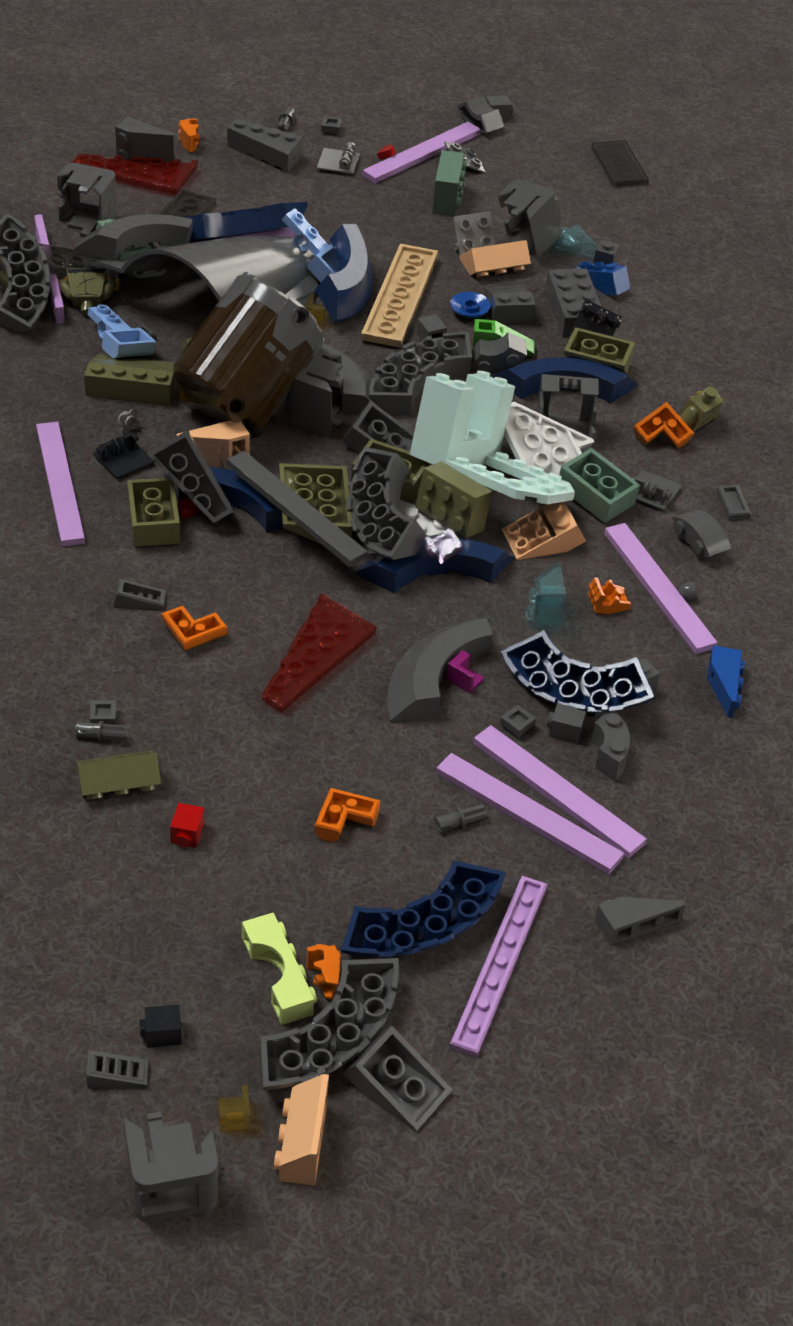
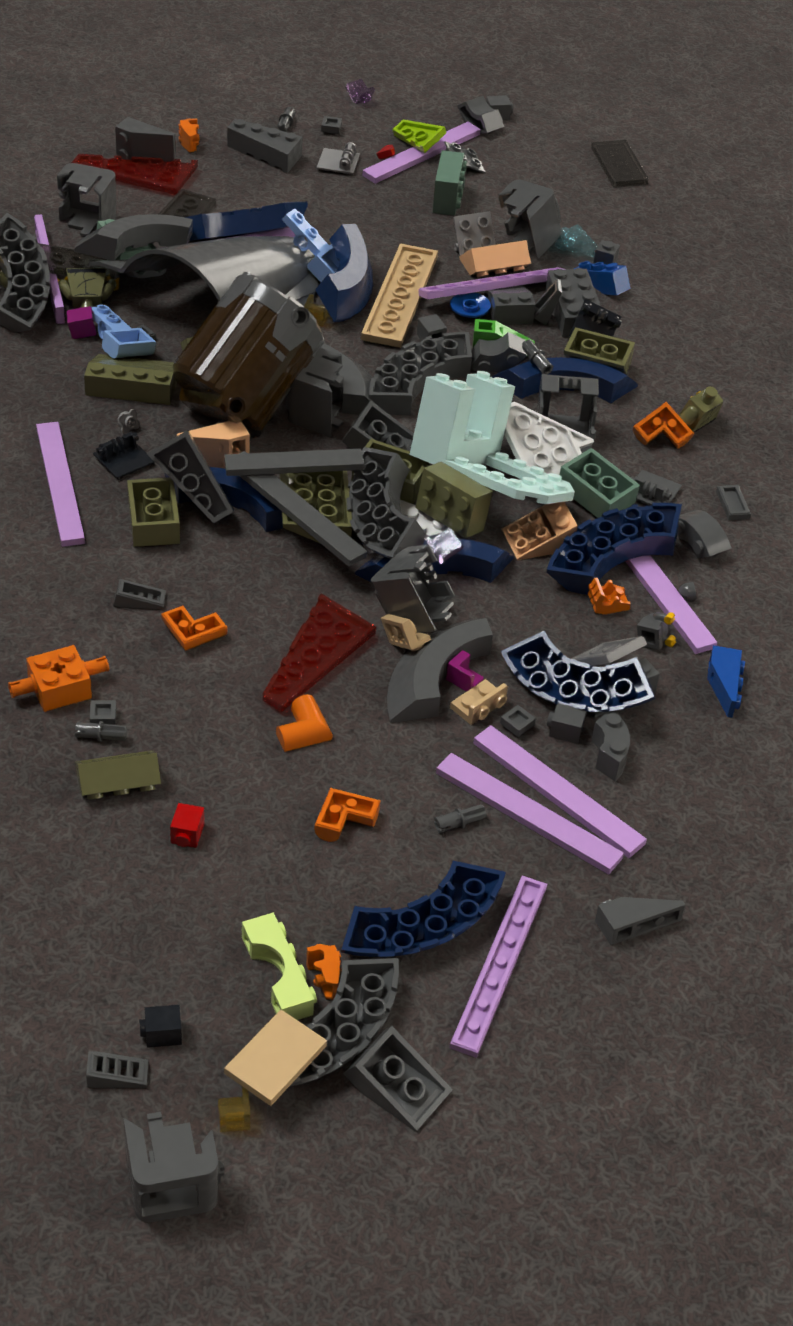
(59, 677): none -> orange brick
(81, 322): none -> magenta panel
(187, 507): red tile -> none
(275, 1057): none -> tan tile
(293, 462): none -> dark grey tile
(302, 1132): light nougat slope -> none
(309, 725): none -> orange brick
(359, 91): none -> clear purple bracket
(403, 633): none -> tan bracket
(406, 590): none -> dark grey piece
(419, 134): none -> lime wing
(479, 701): none -> tan bracket
(484, 284): none -> lavender tile
(537, 357): none -> dark grey axle
(546, 304): none -> dark grey slope
(547, 599): clear light blue slope -> none
(610, 651): none -> light grey tile
(612, 540): none -> dark blue brick
(655, 628): none -> dark grey piece

